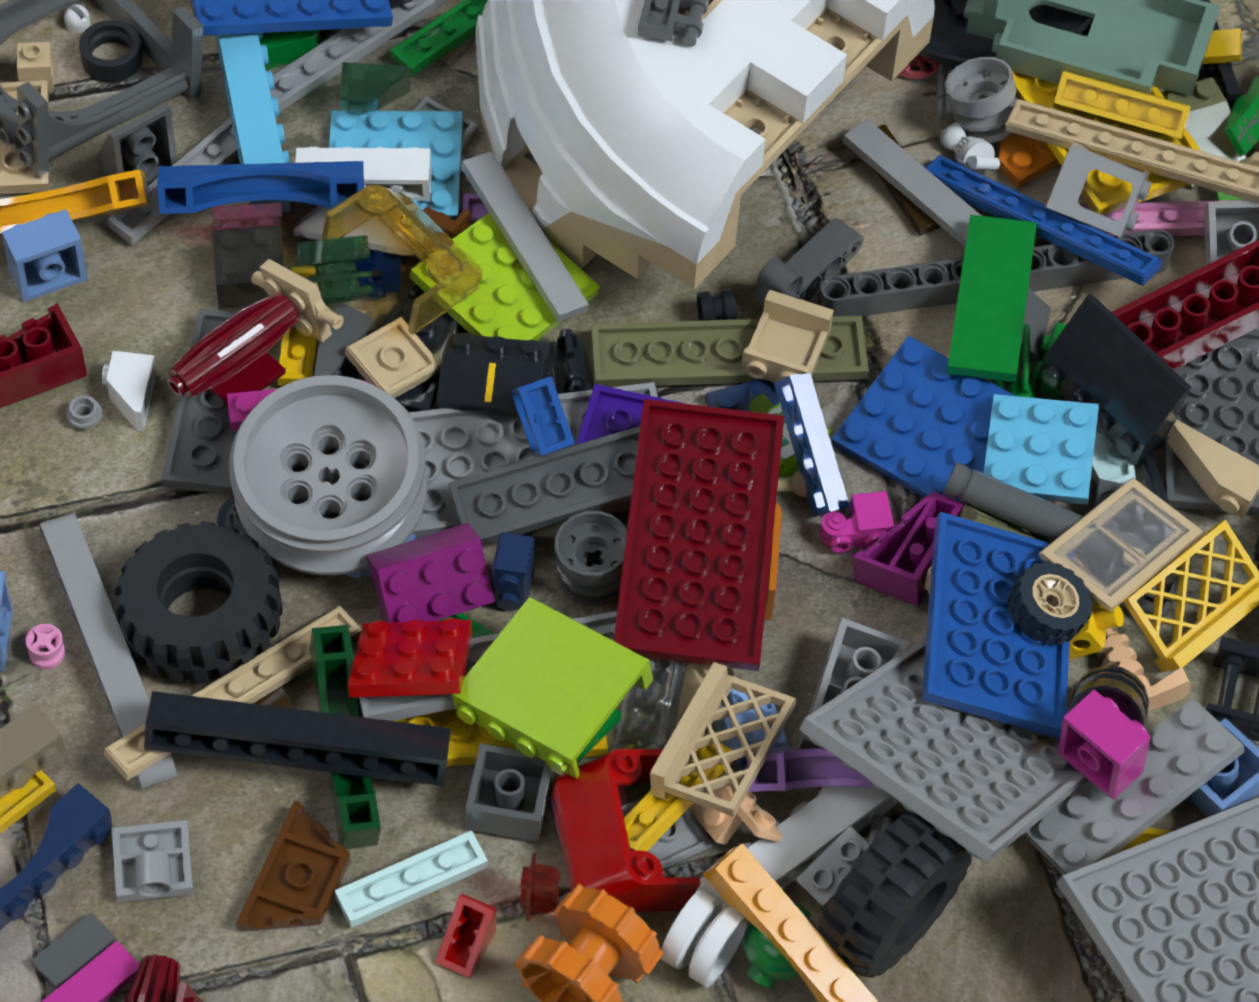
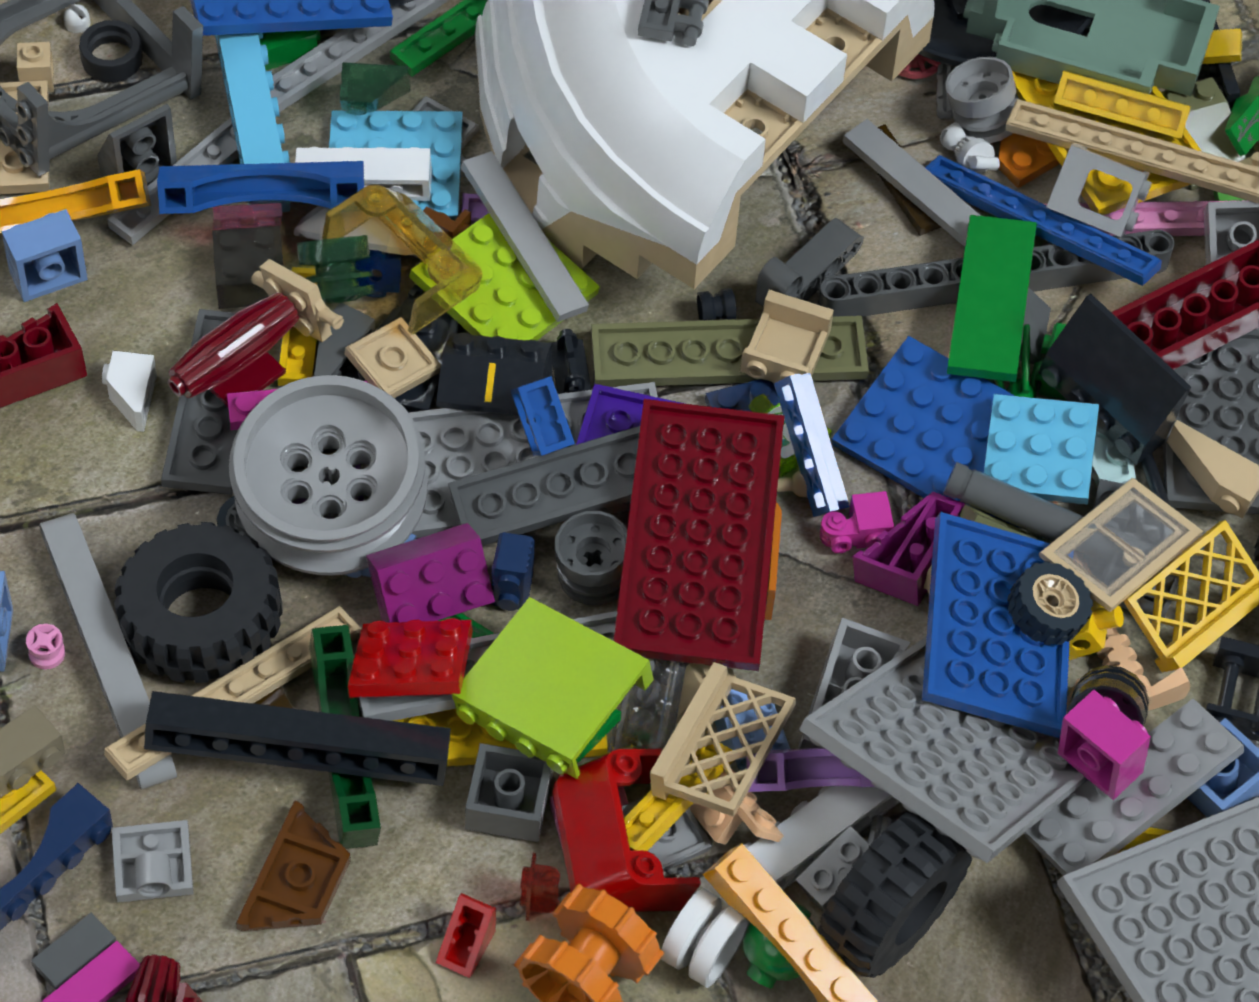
(82, 405): light grey plate -> none
(411, 879): light aqua plate -> none

